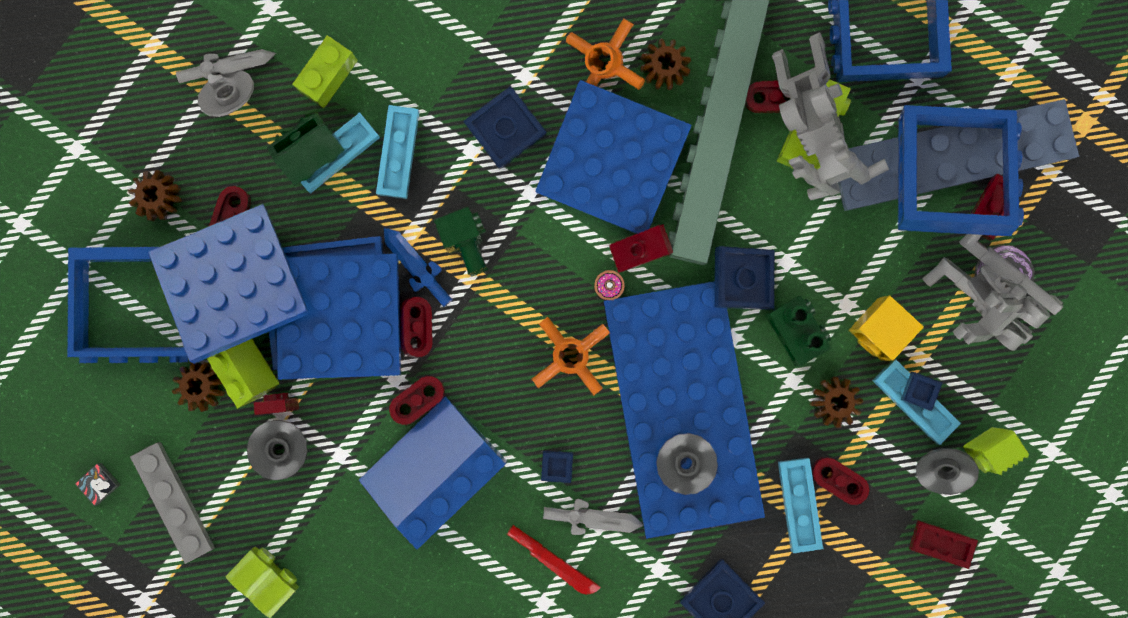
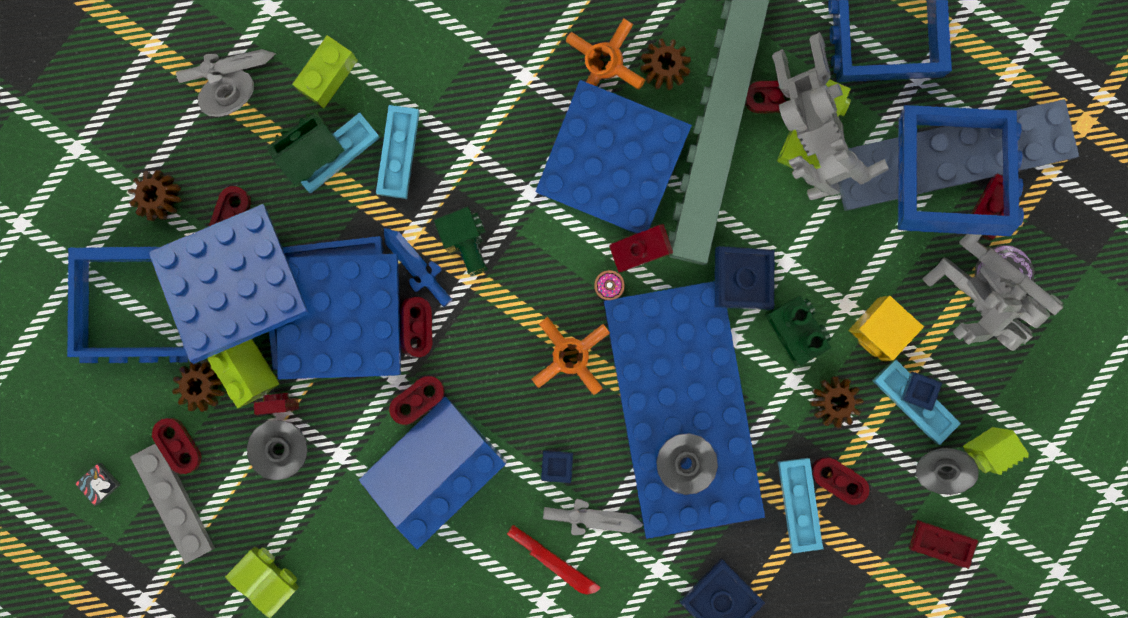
(175, 447): none -> dark red plate
(505, 127): dark blue tile -> none

